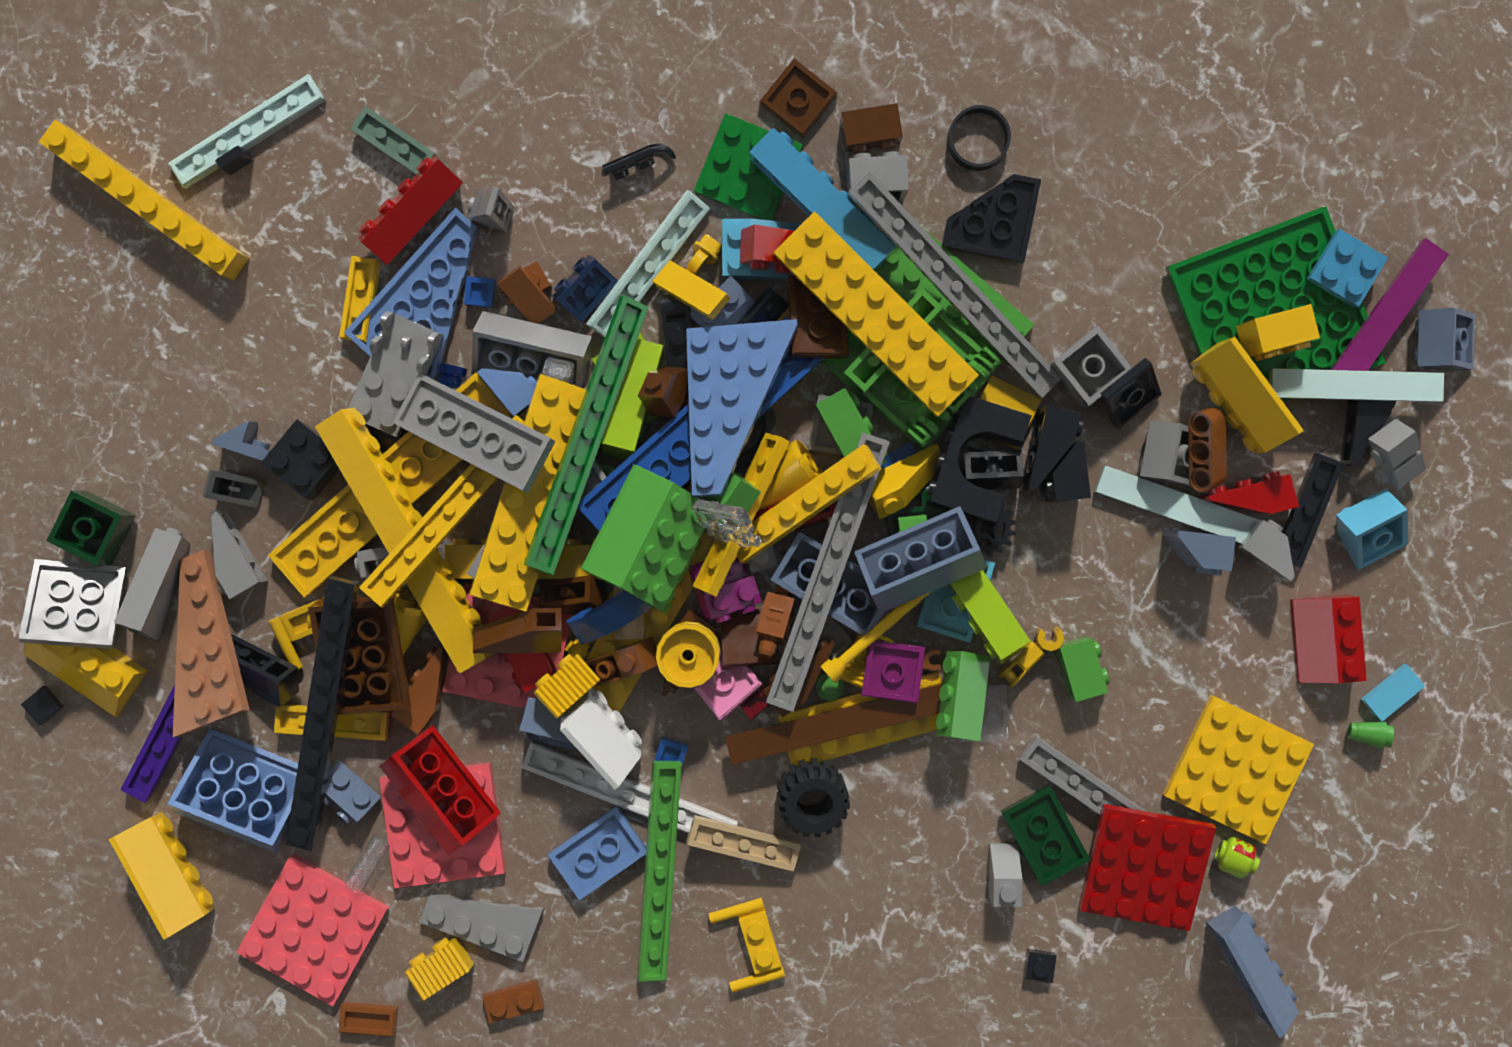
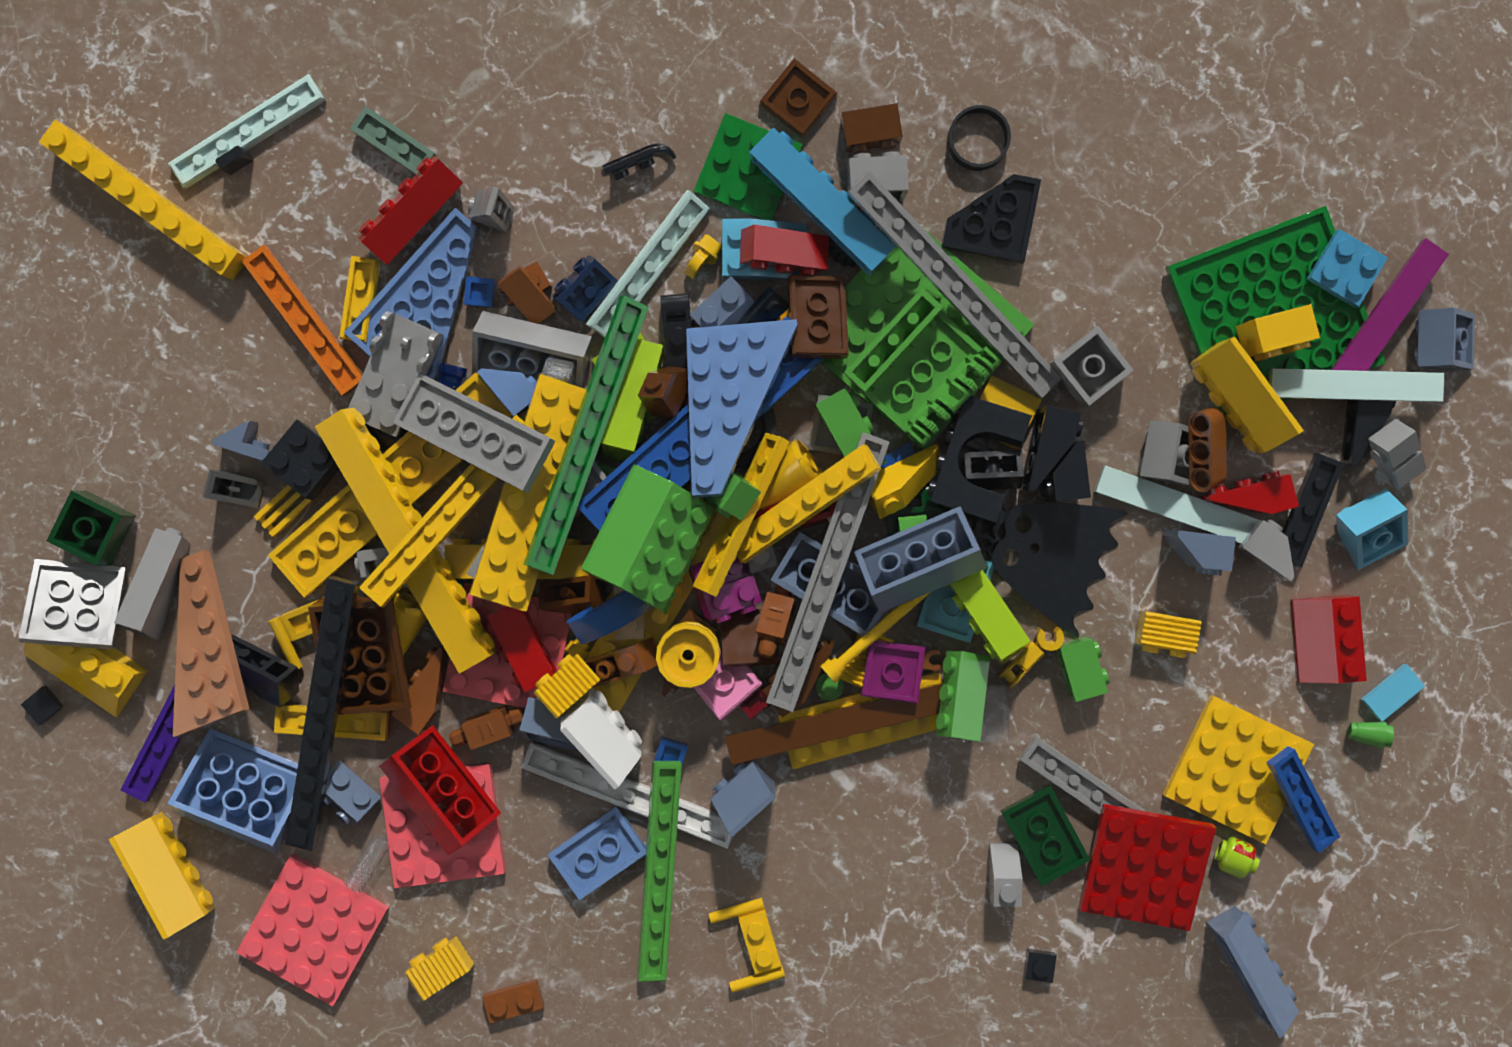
(233, 560): light grey slope -> none
(267, 523): none -> yellow tile
(303, 319): none -> orange plate
(368, 1019): dark orange tile -> none
(487, 727): none -> dark orange piece
(487, 924): light grey wing -> none
(523, 632): reddish brown slope -> none
(691, 290): yellow tile -> none
(726, 523): clear plate -> none
(743, 795): none -> sand blue slope
(743, 843): tan plate -> none
(818, 817): black tyre -> none
(876, 314): yellow plate -> none
(1067, 557): none -> black piece
(1131, 393): black tile -> none
(1167, 632): none -> yellow brick
(1303, 799): none -> blue plate

